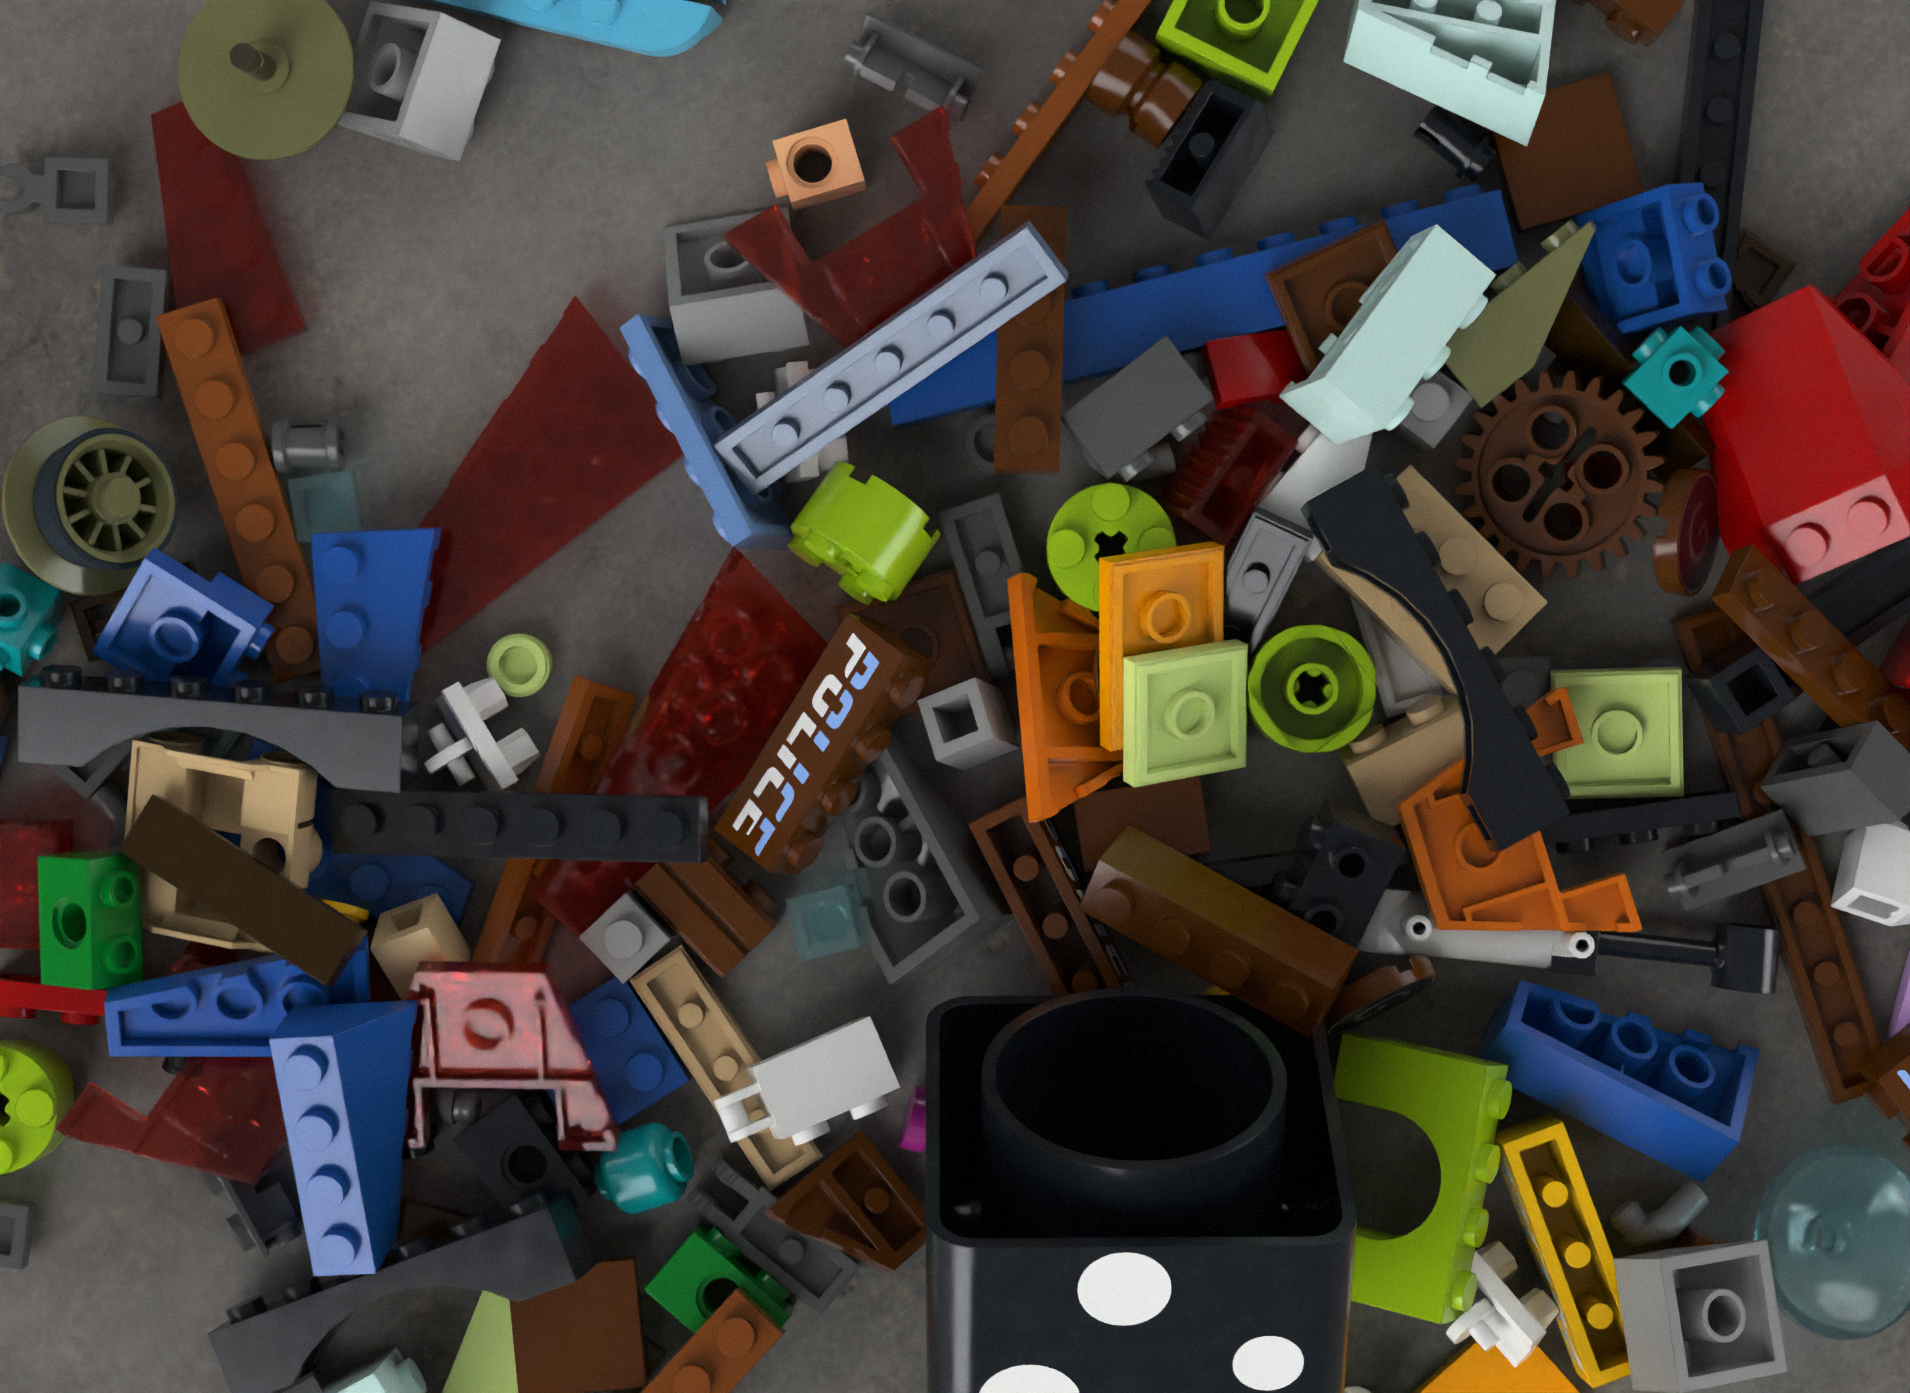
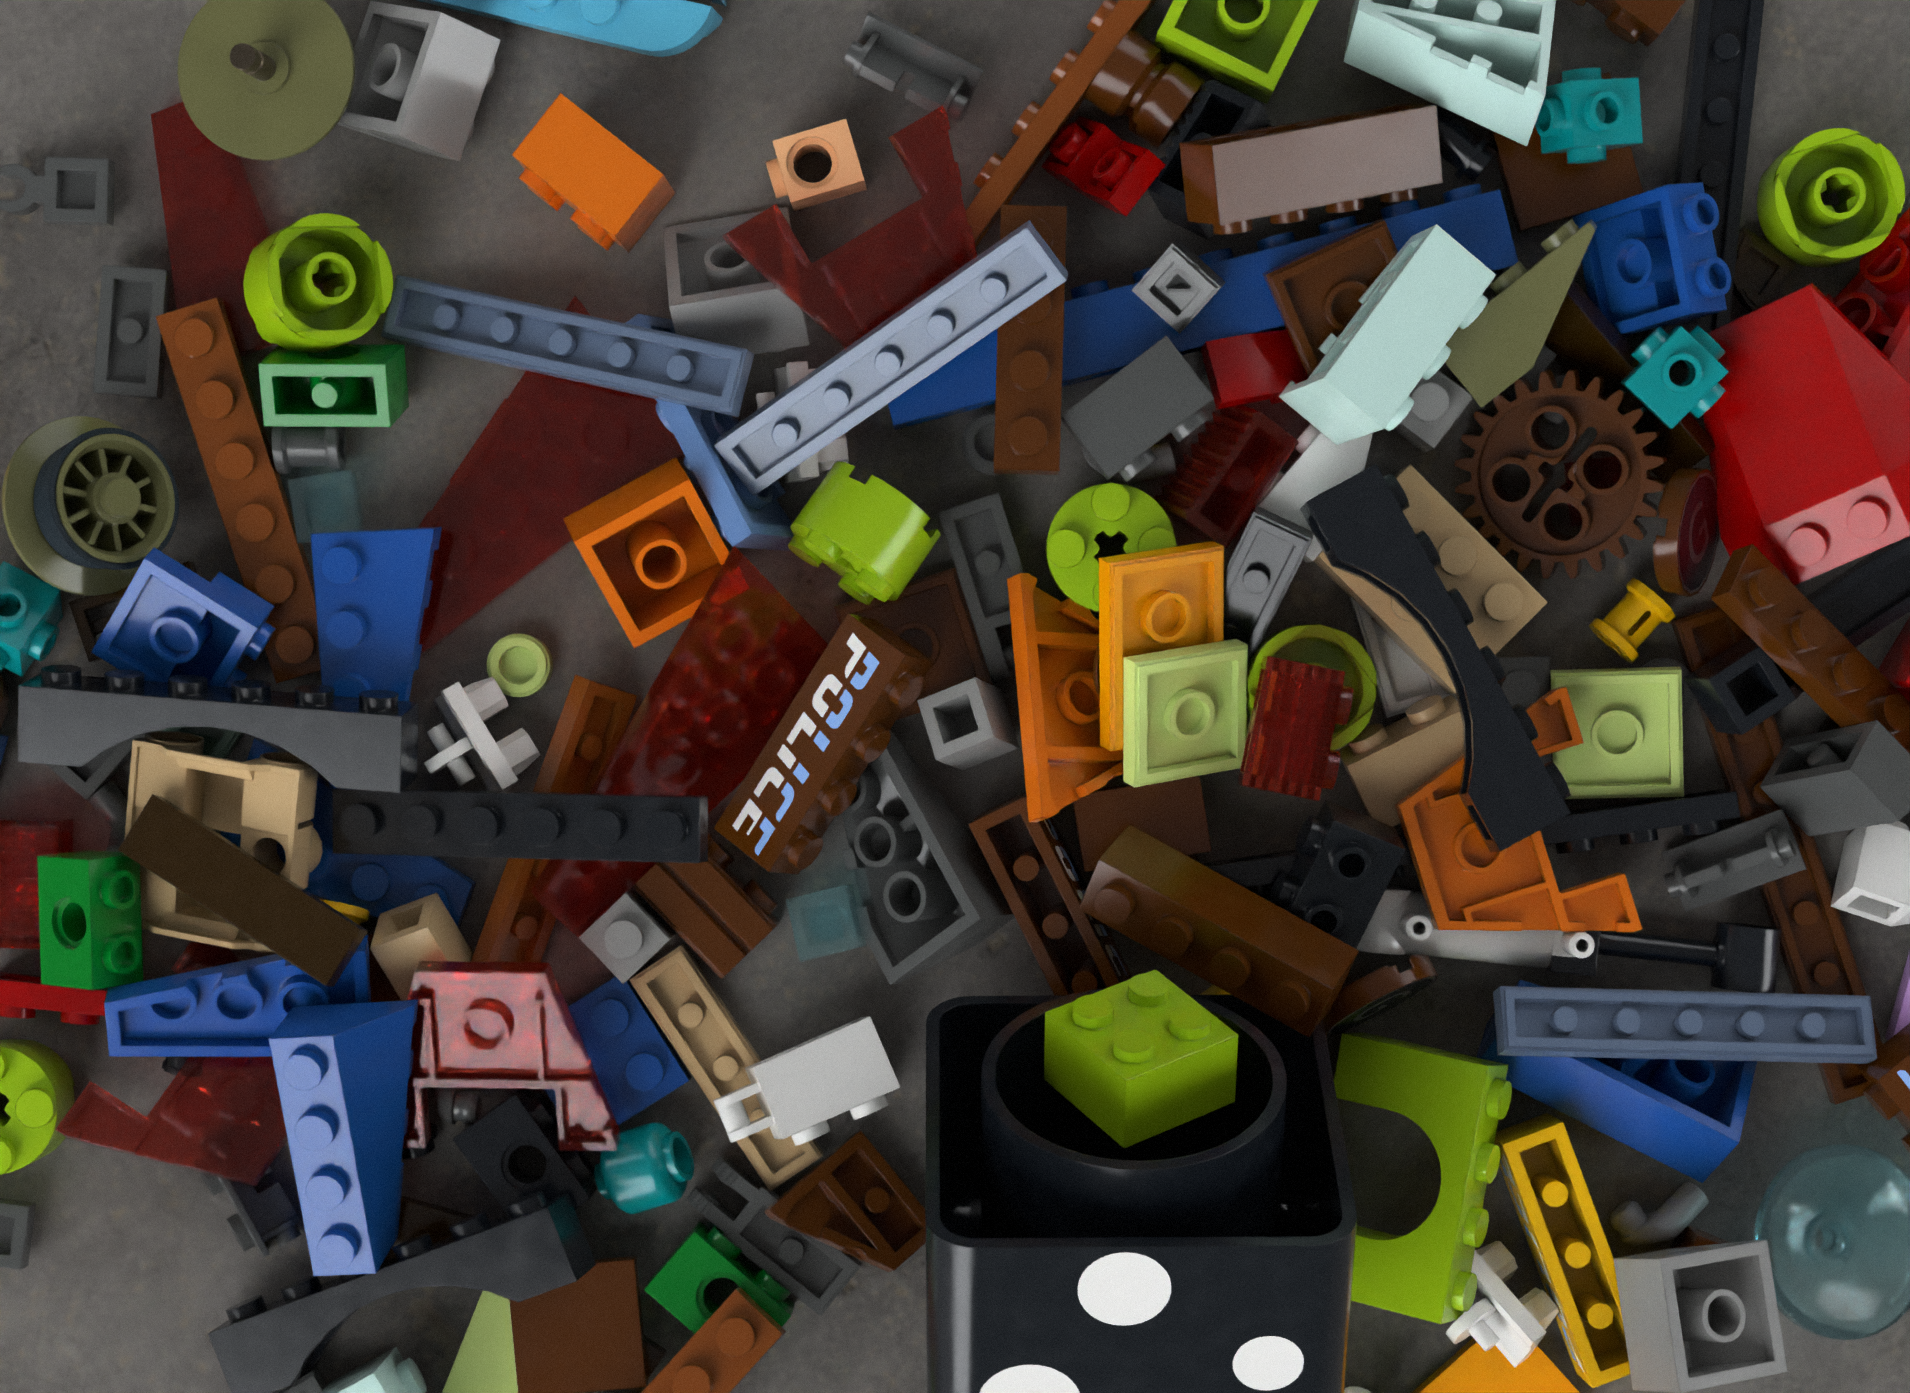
(323, 251): none -> lime brick
(335, 387): none -> green brick
(568, 345): none -> sand blue tile
(595, 173): none -> orange brick
(650, 550): none -> orange brick
(913, 1126): magenta tile -> none
(1102, 165): none -> red slope
(1140, 1057): none -> lime brick
(1178, 286): none -> tile
(1294, 728): none -> clear red brick
(1311, 165): none -> brick
(1589, 116): none -> teal brick
(1632, 620): none -> yellow bush
(1683, 1025): none -> sand blue tile
(1830, 162): none -> lime brick

